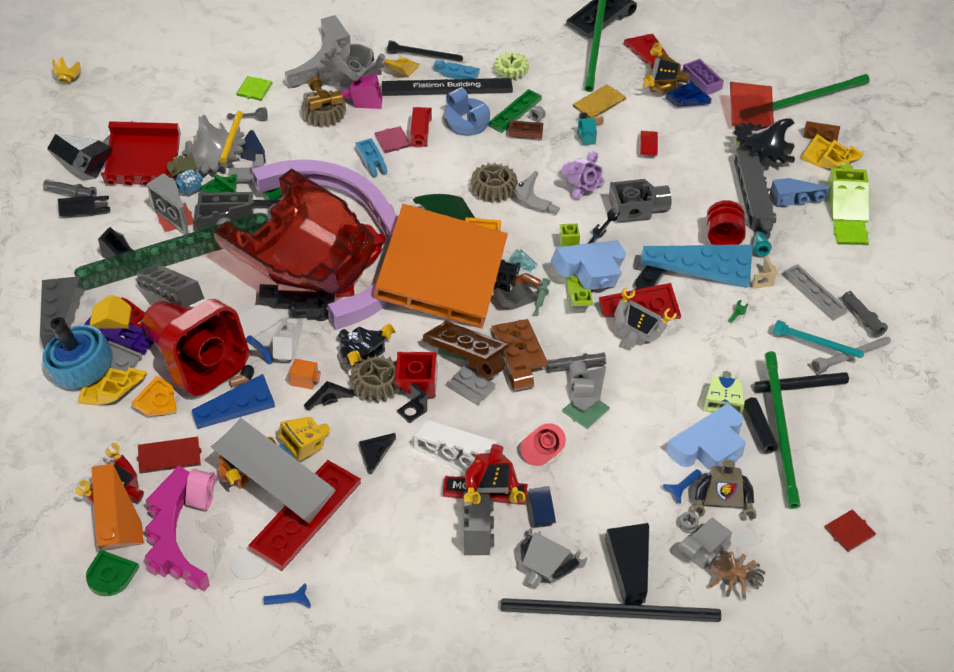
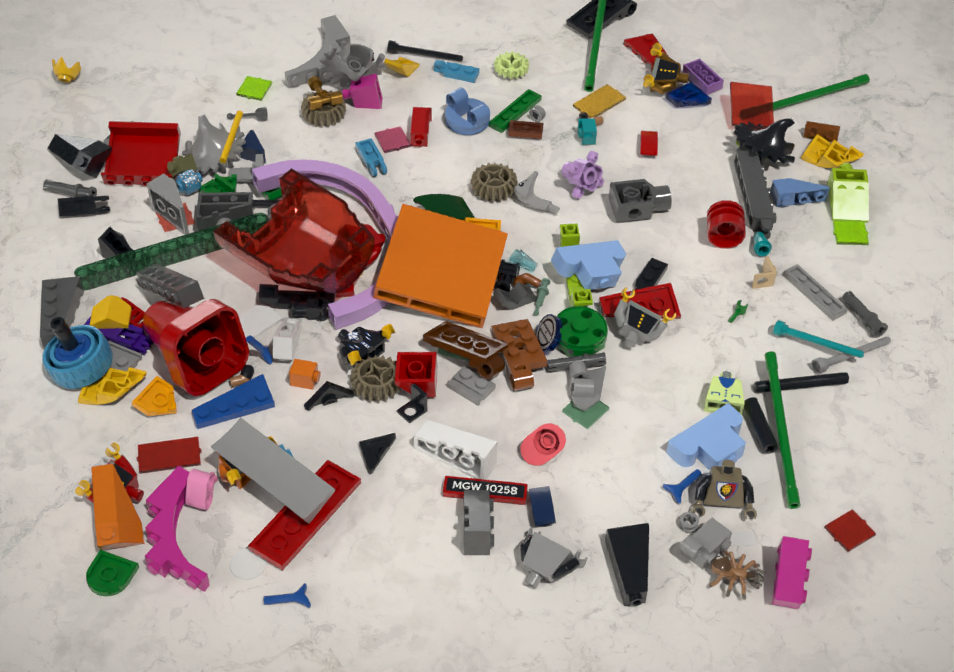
(302, 436): yellow torso -> none
(446, 86): black tile -> none
(491, 474): torso -> none
(549, 332): none -> tile
(582, 331): none -> green piece
(598, 233): black flag -> none
(611, 610): black axle -> none
(714, 262): dark azure wing -> none
(791, 572): none -> dark pink wedge

